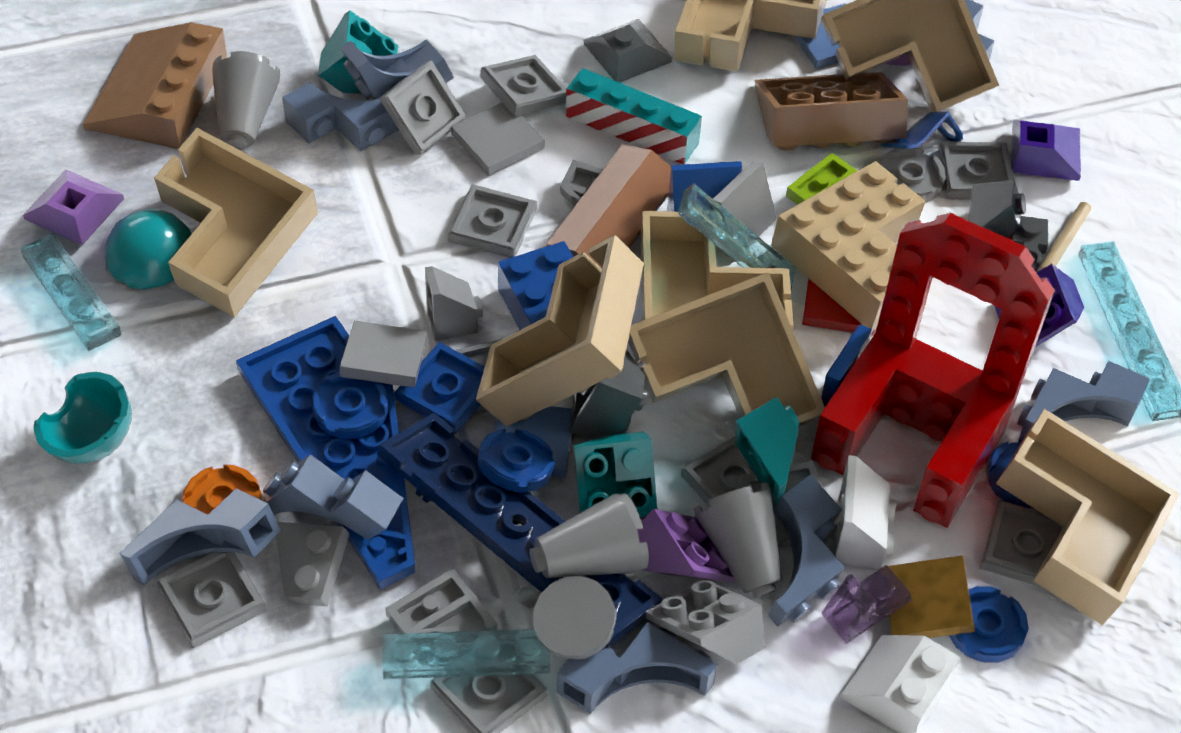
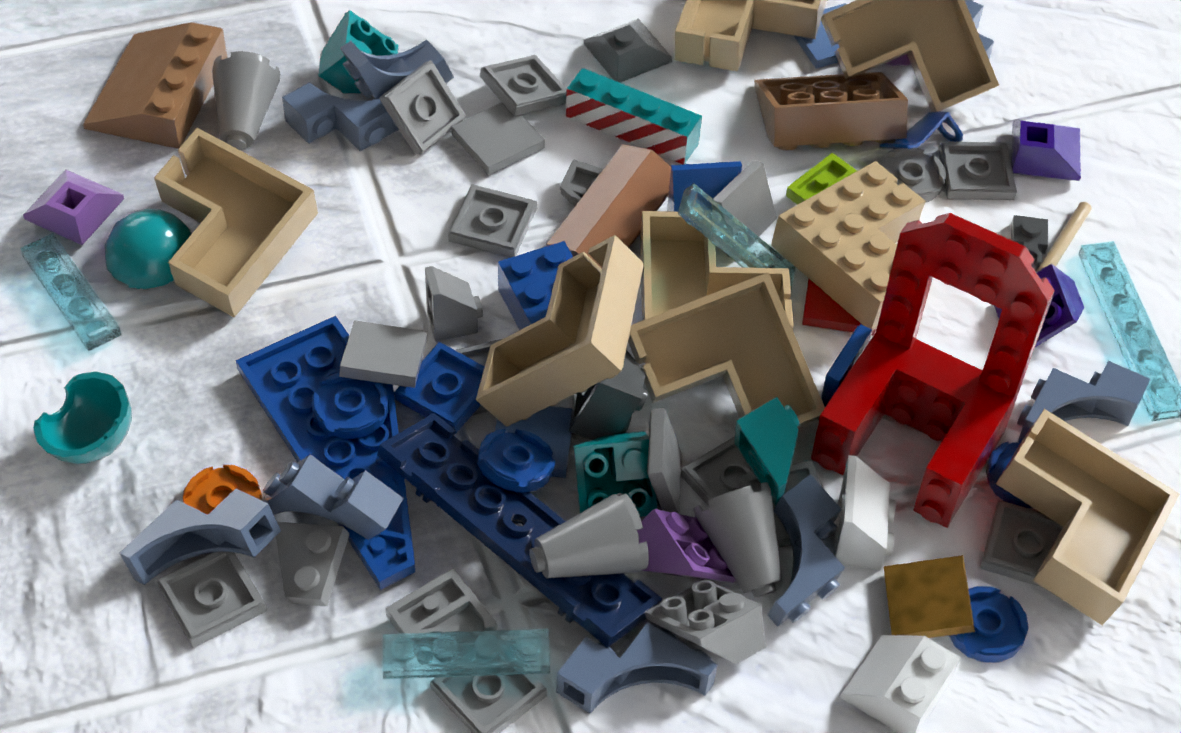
(574, 617): light grey tile -> none
(664, 461): none -> light grey tile
(865, 603): clear purple slope -> none
(997, 206): black slope -> none

